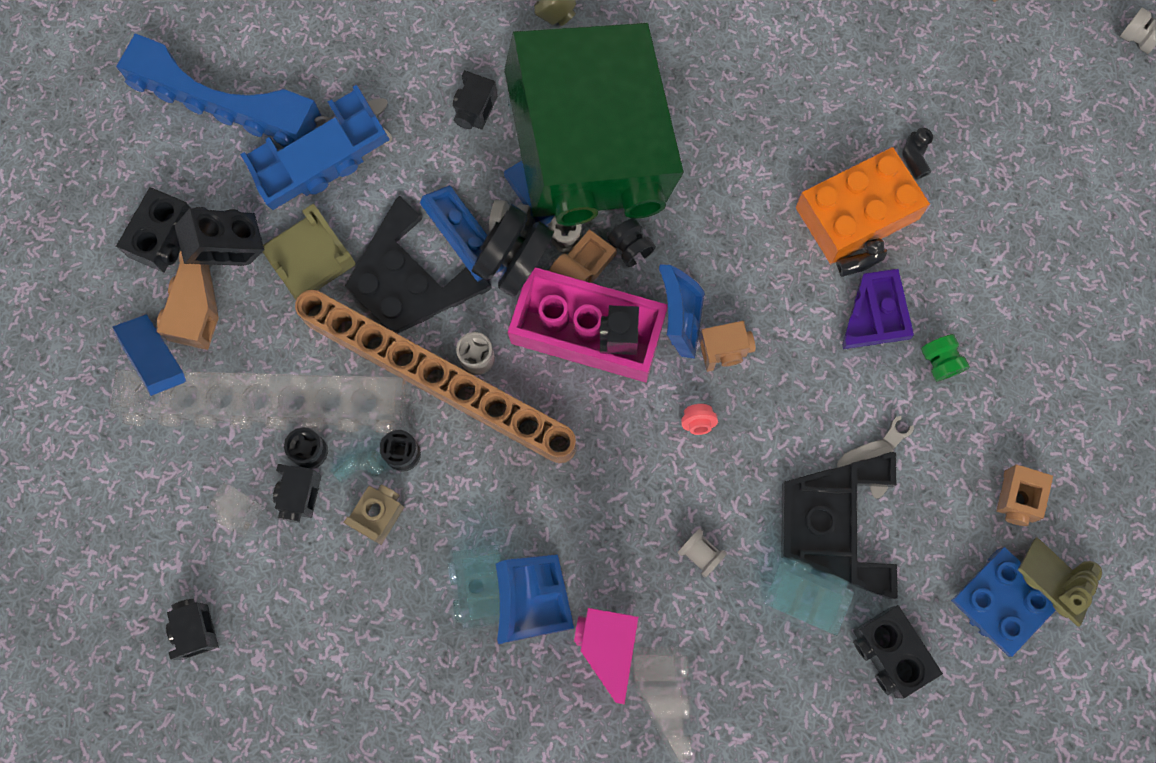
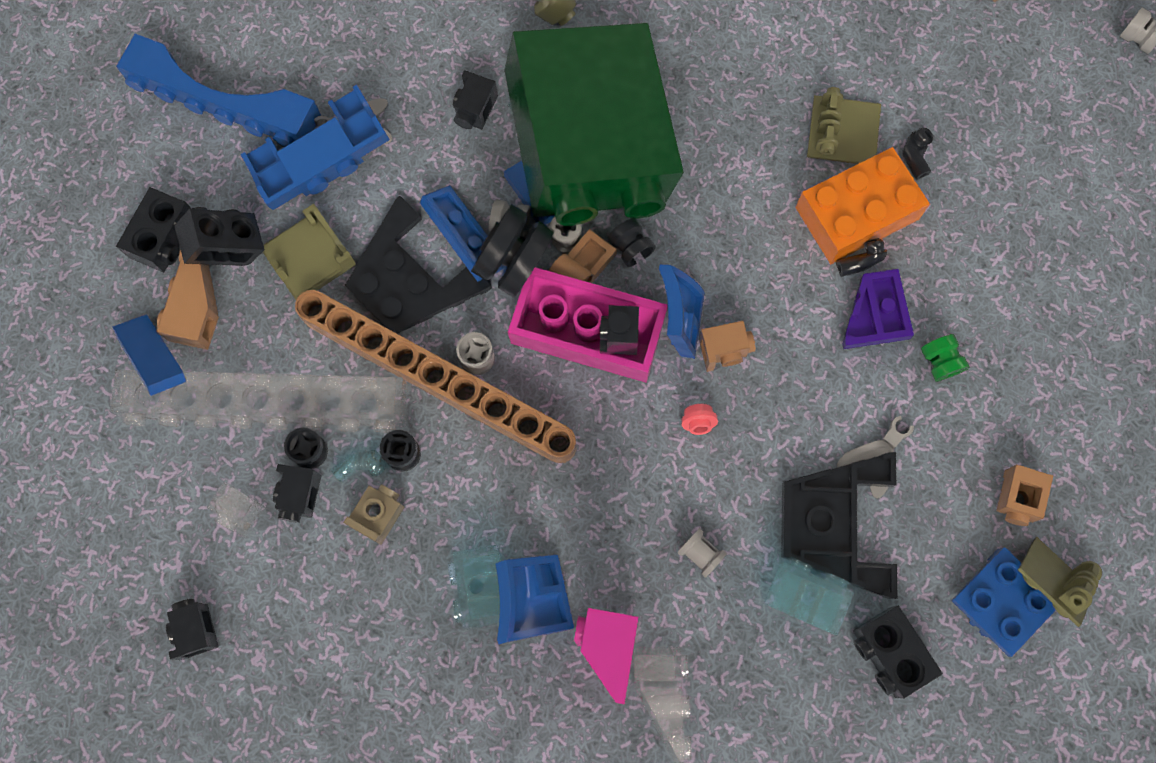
(843, 128): none -> olive hinge

